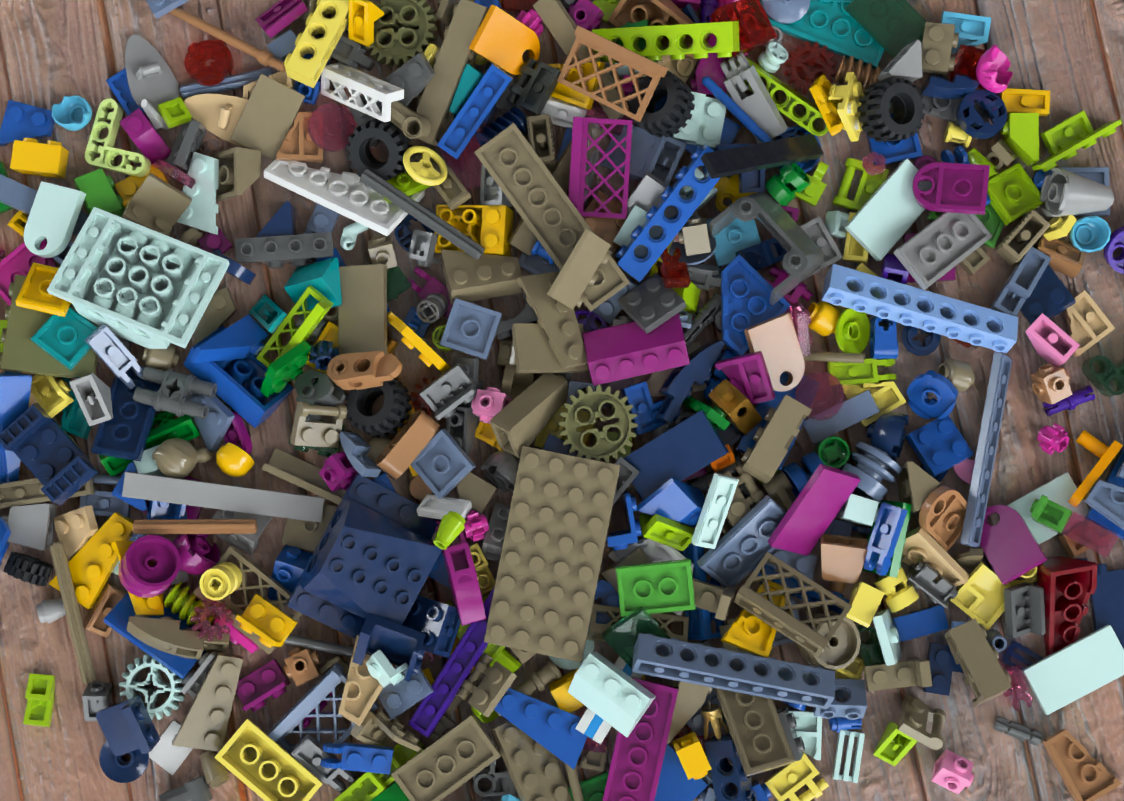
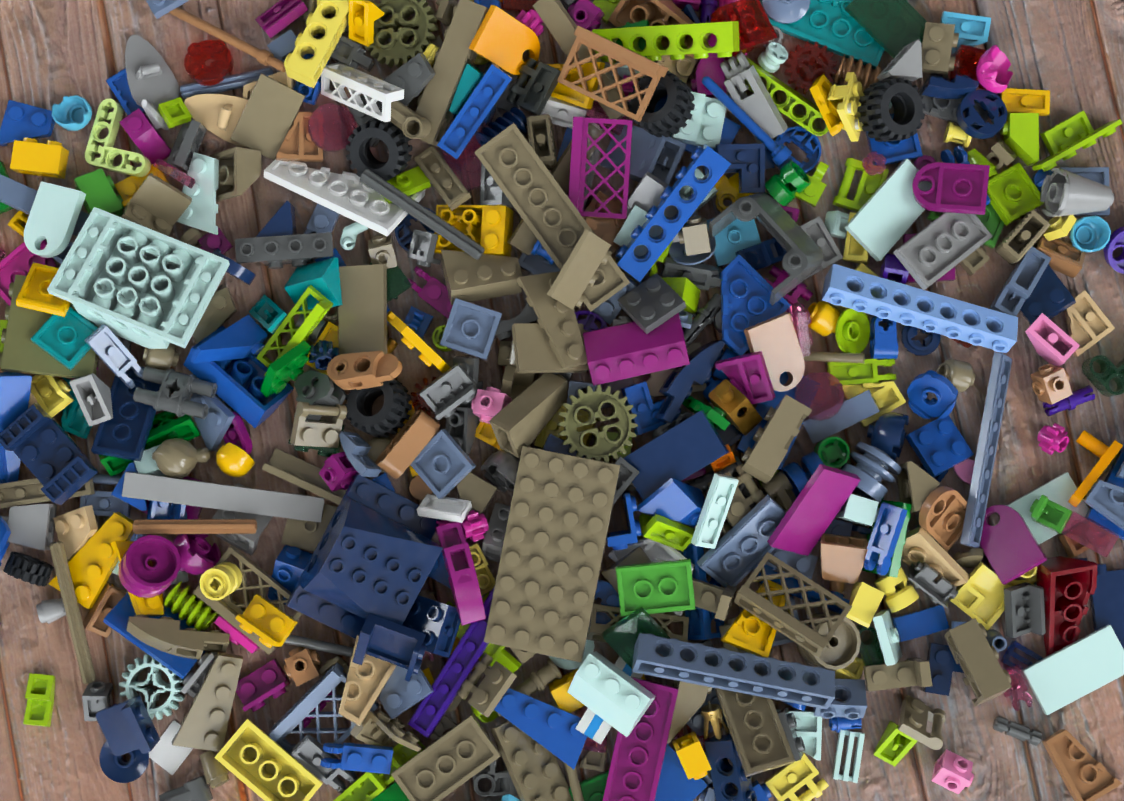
(204, 625): clear pink gear -> none
(383, 671): light aqua bracket -> none
(423, 170): light yellow piece -> none
(432, 307): flat silver wheel -> none
(449, 529): lime cone -> none
(674, 272): clear red plate -> none
(761, 156): black tile -> none

